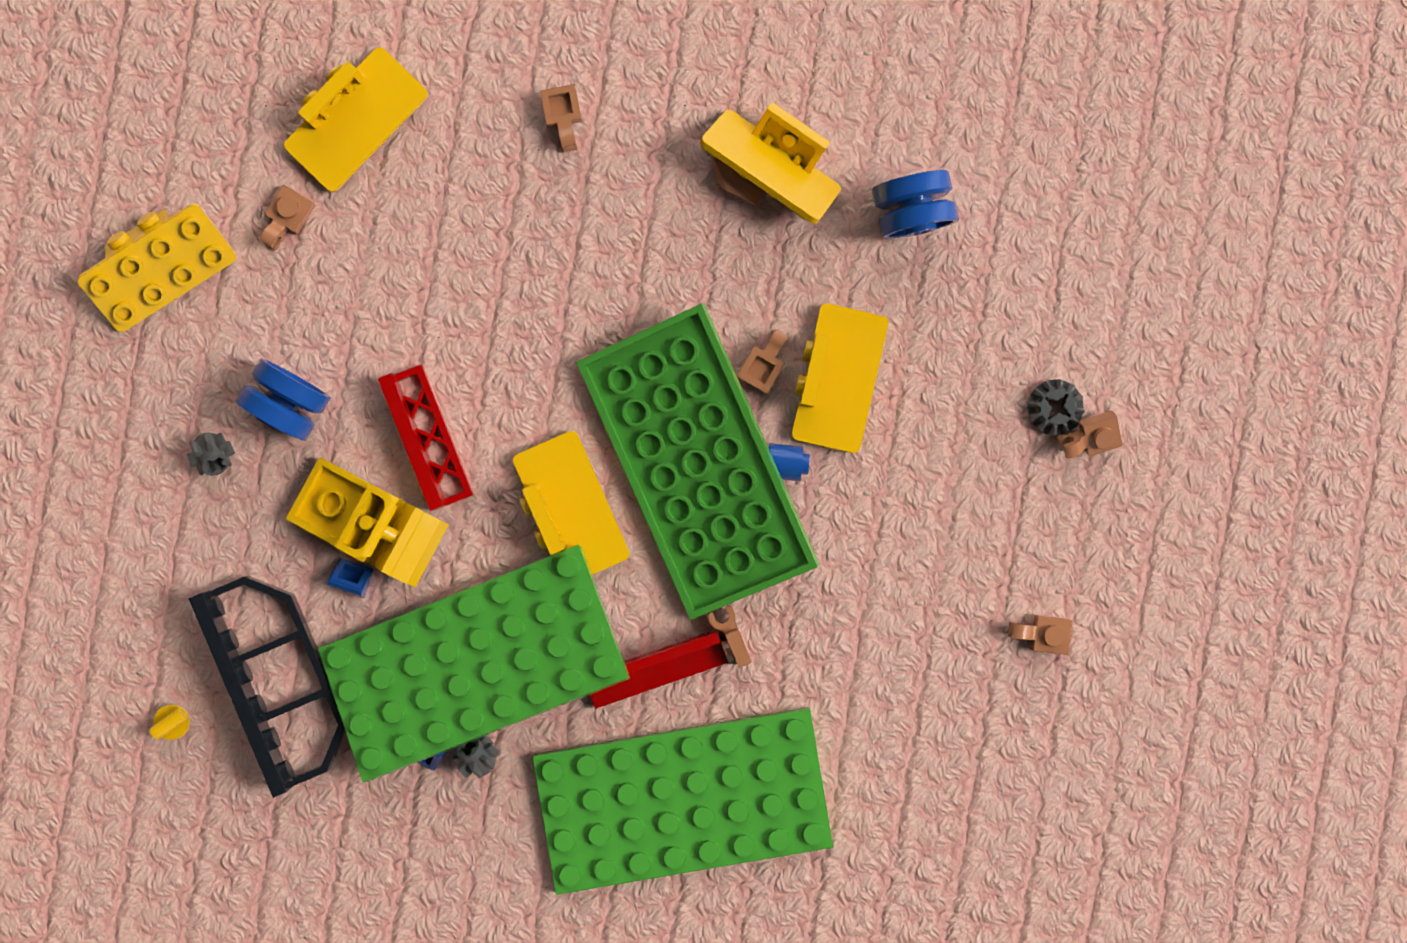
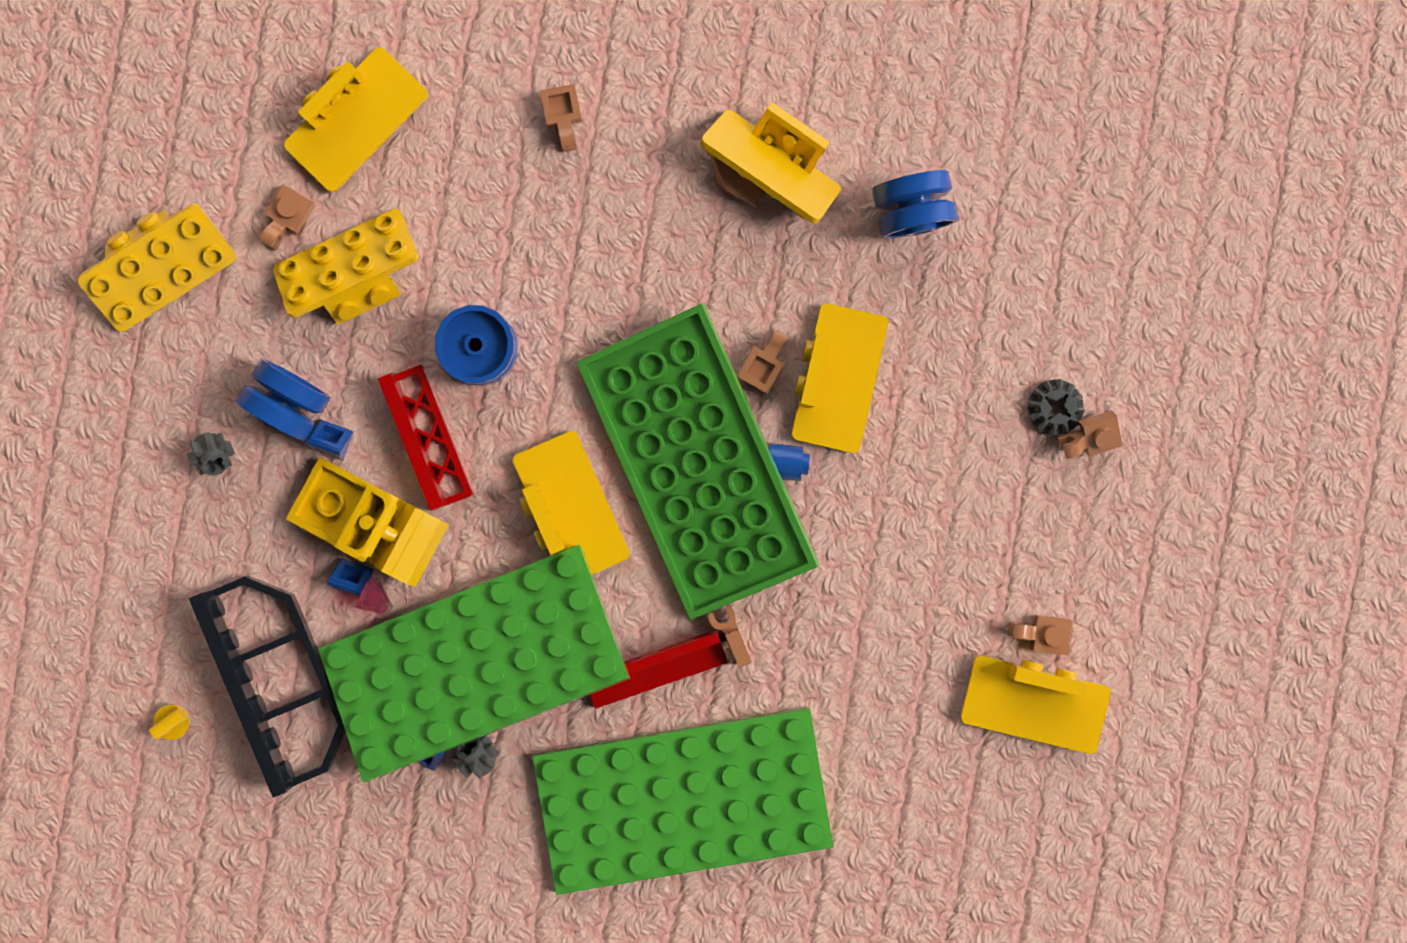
(330, 439): none -> blue slope
(348, 270): none -> yellow bracket
(374, 598): none -> clear pink slope
(460, 331): none -> blue wheel
(1035, 703): none -> yellow bracket

